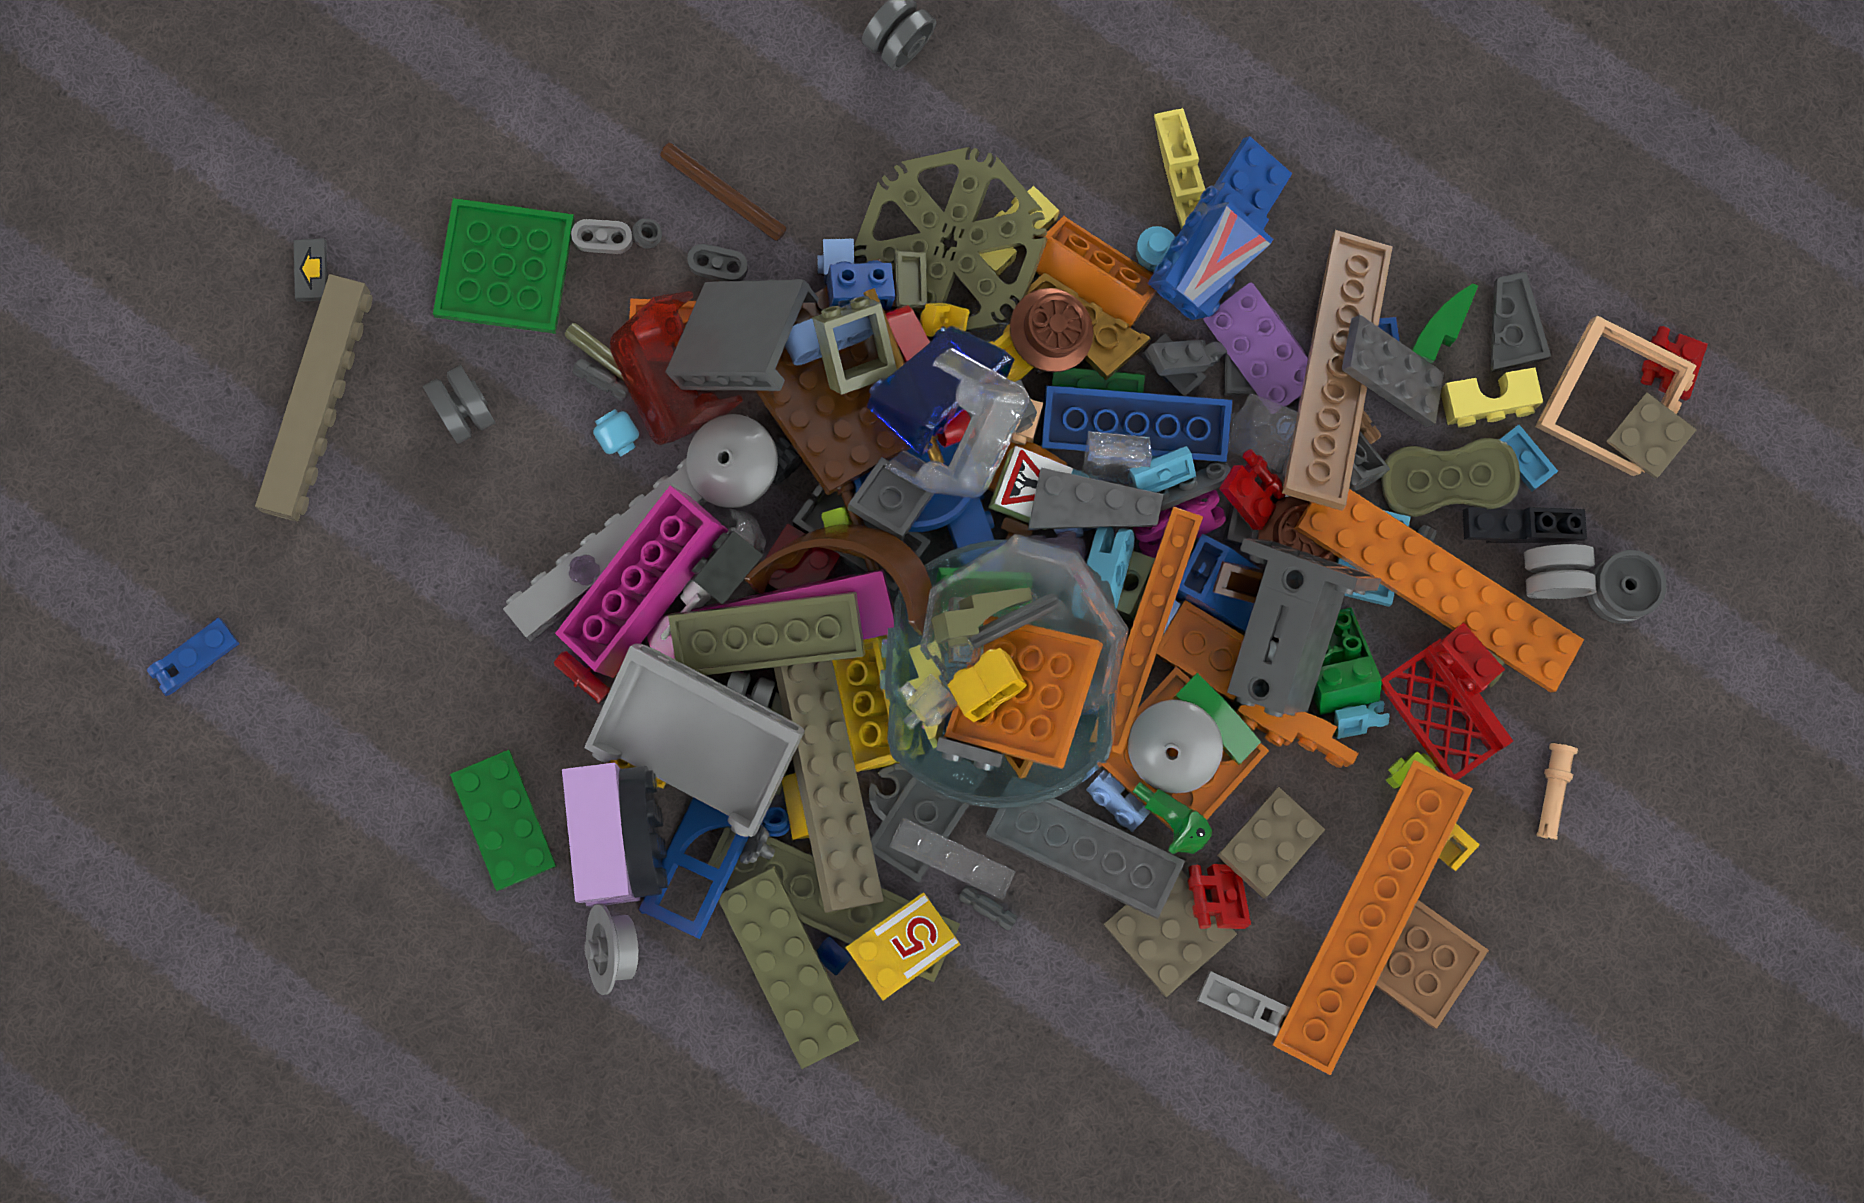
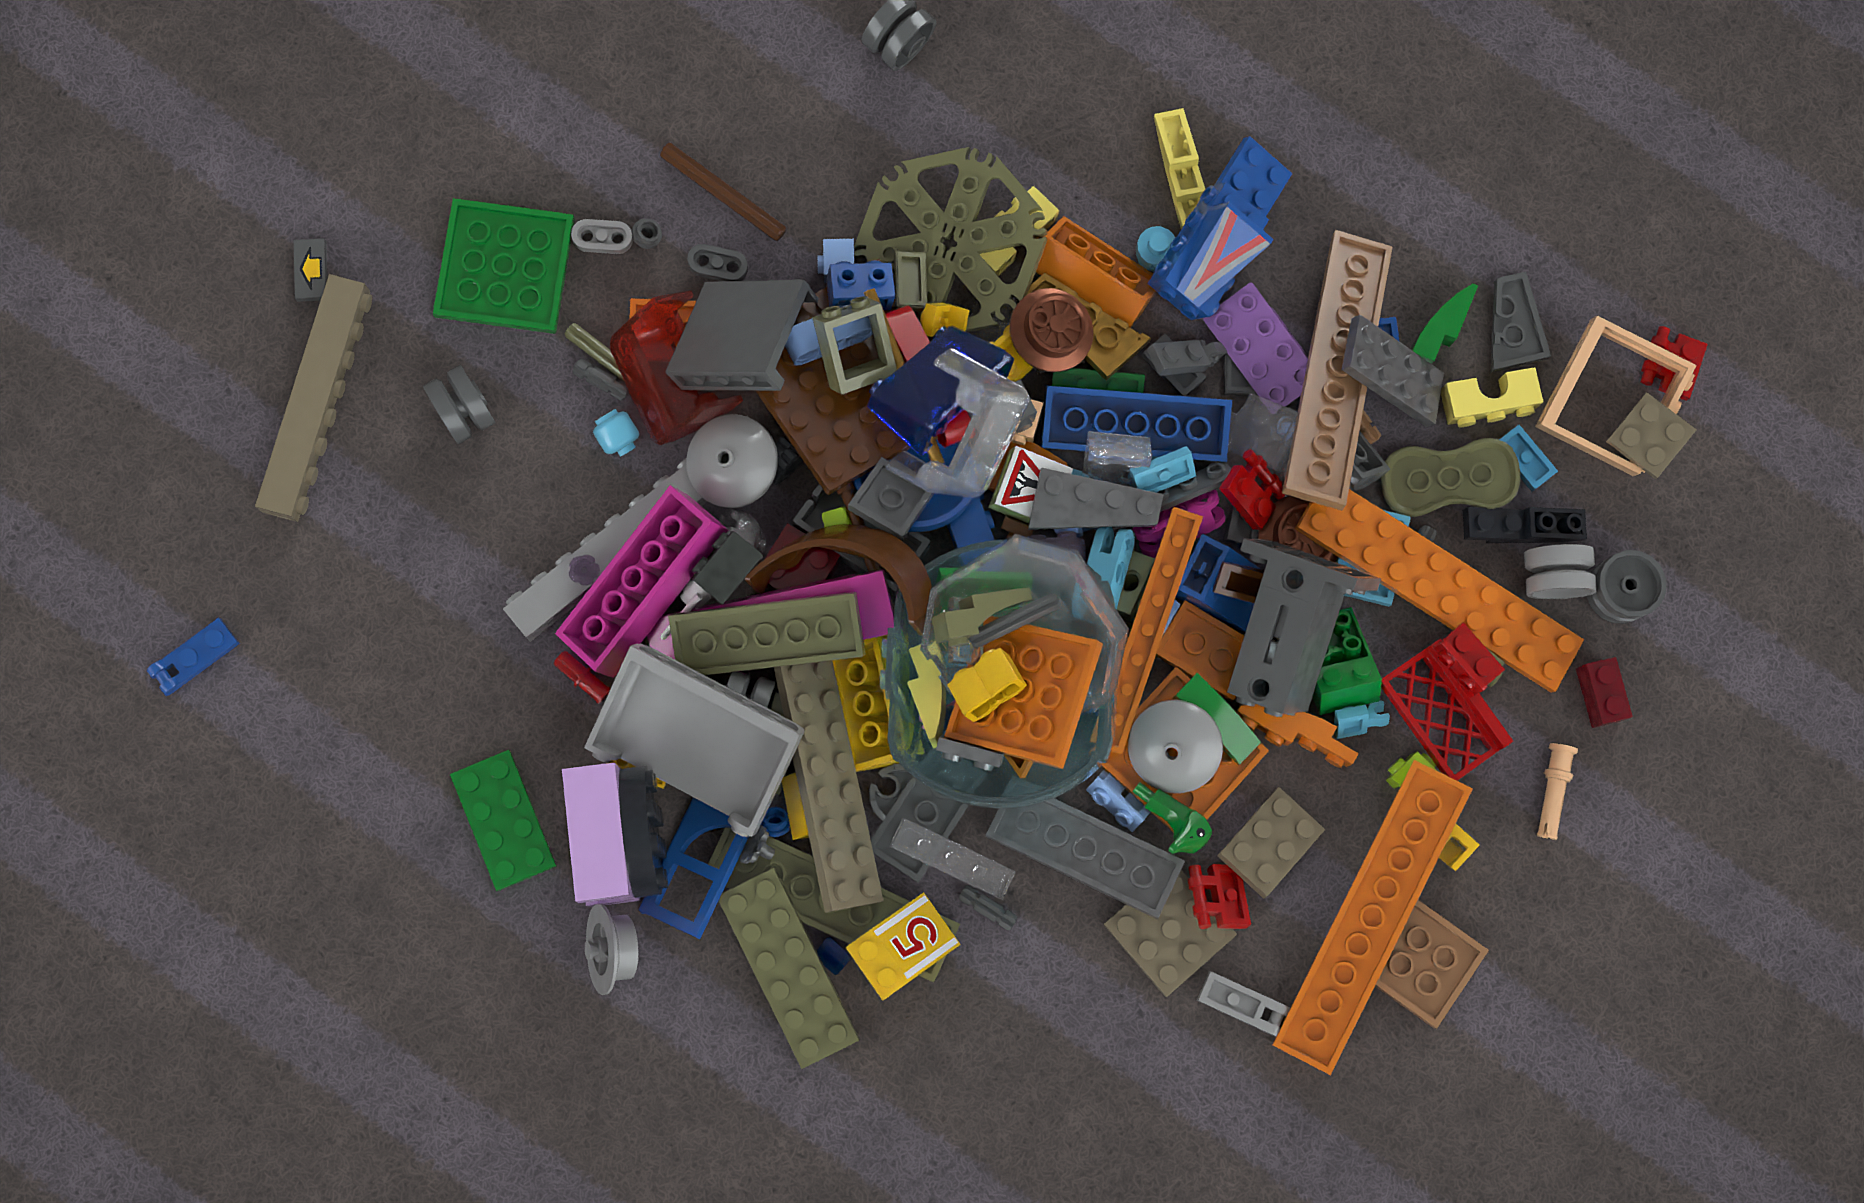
(928, 702): clear piece -> none
(1604, 692): none -> dark red brick

